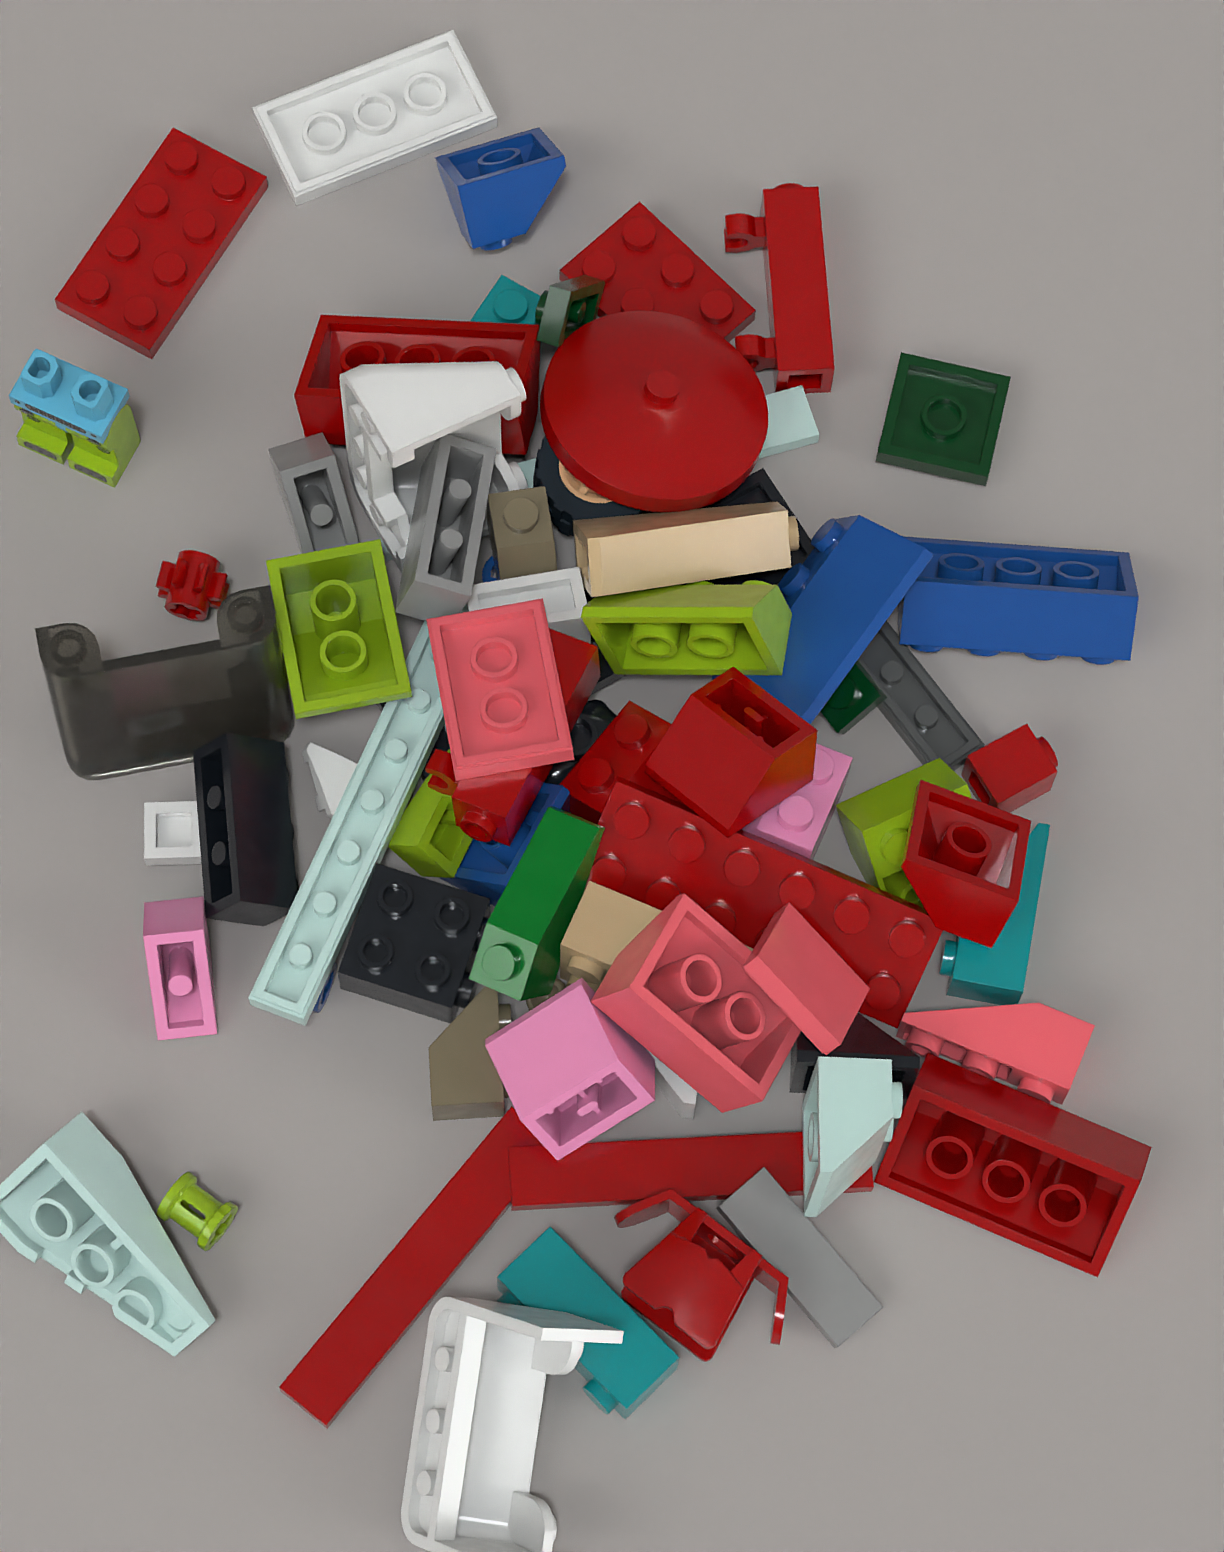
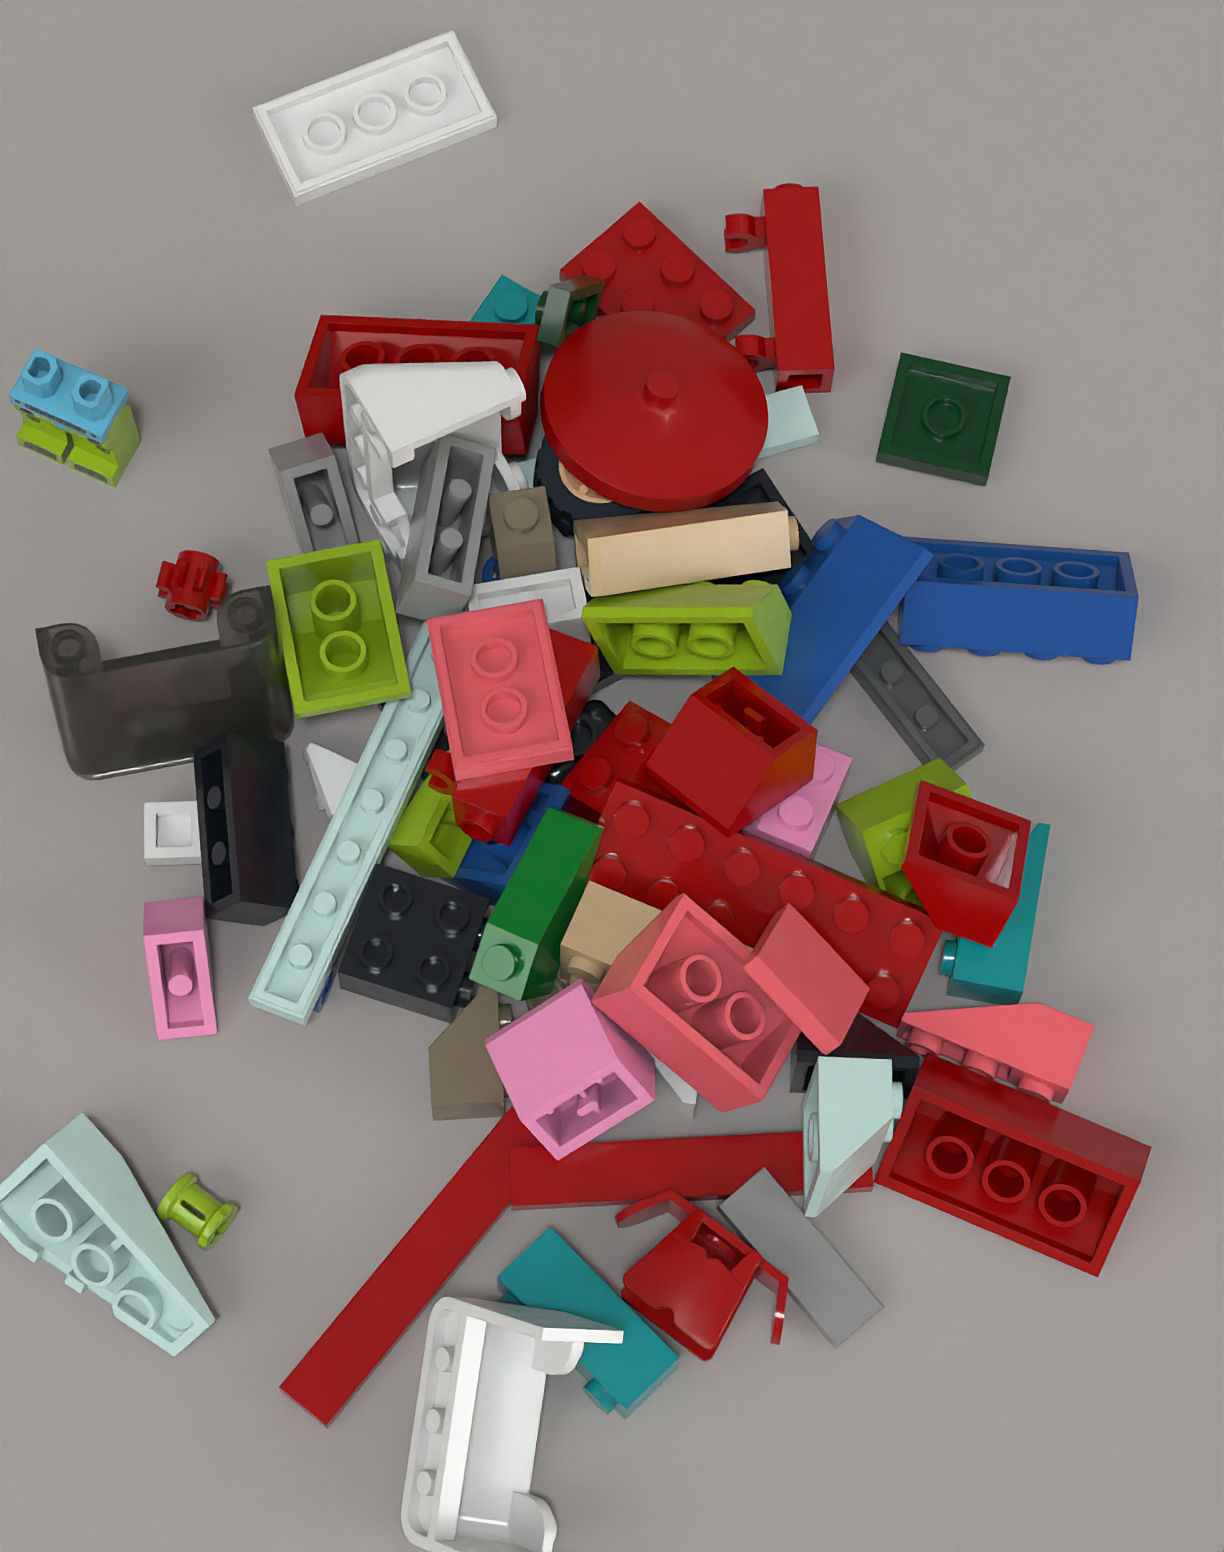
(161, 243): red plate -> none
(500, 185): blue slope -> none
(852, 699): dark green plate -> none
(1011, 770): red brick -> none

